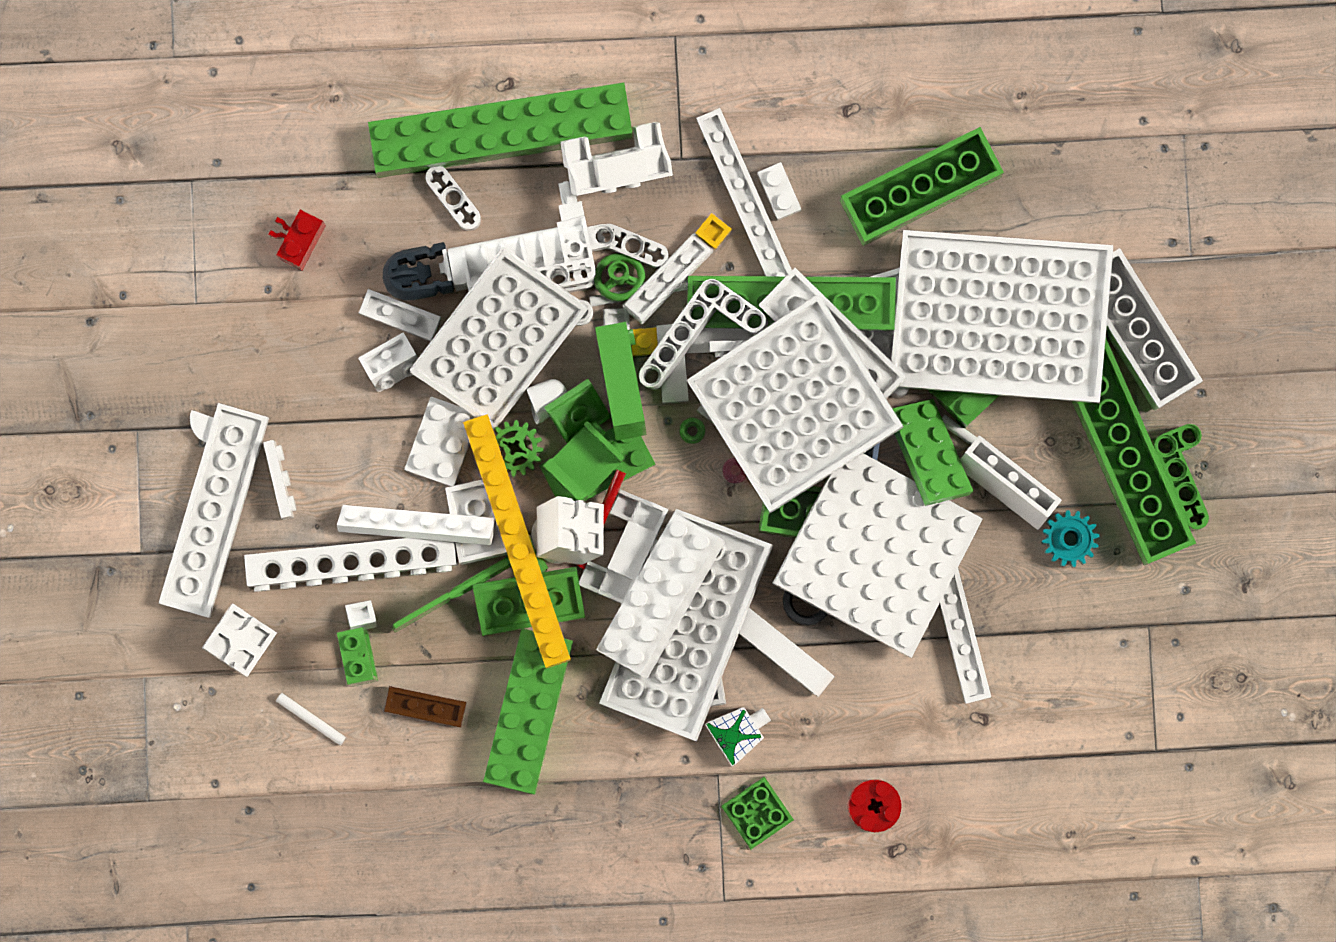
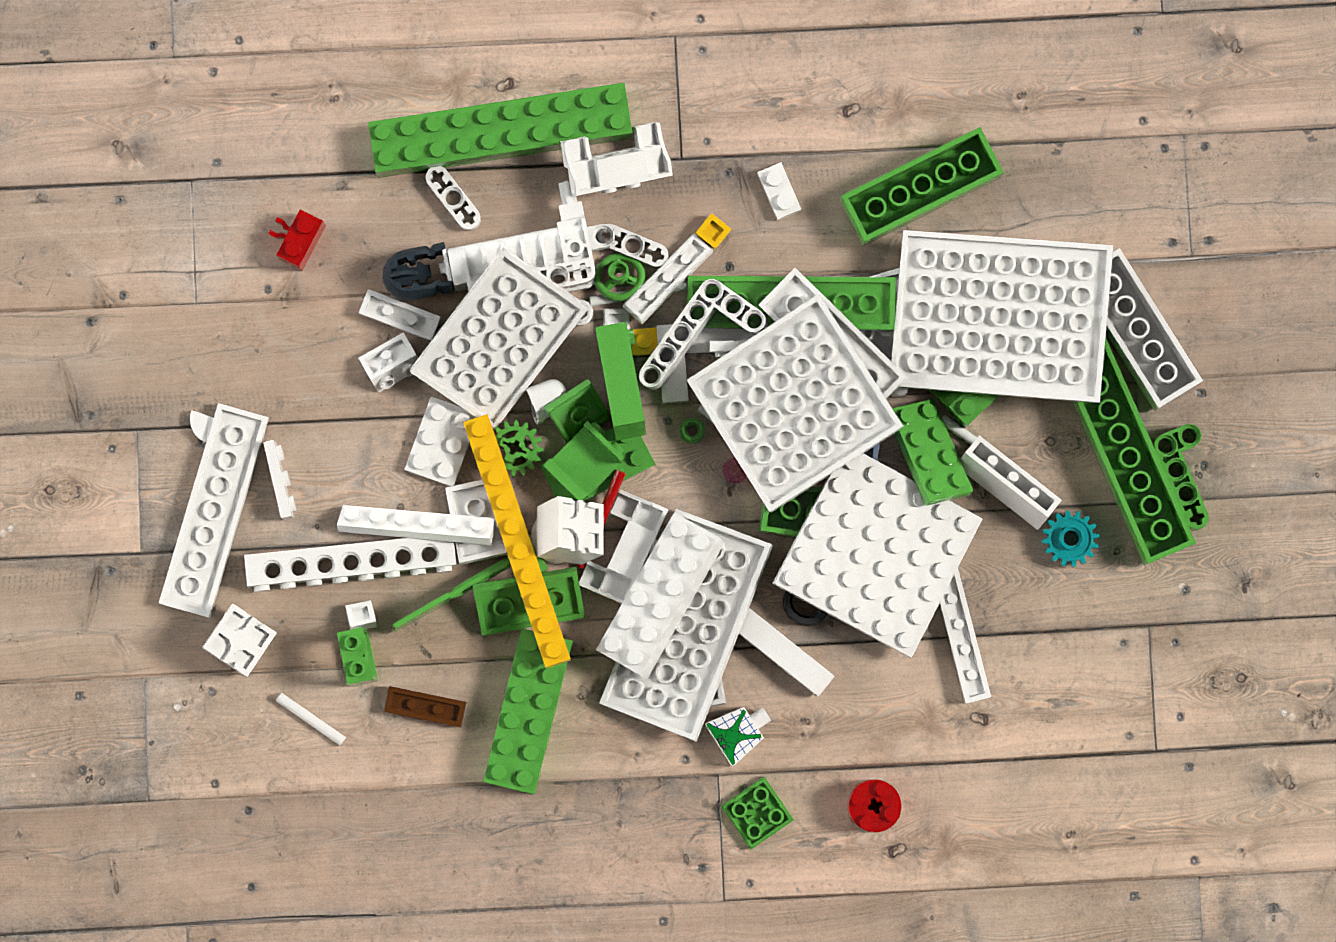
(743, 194): white plate -> none

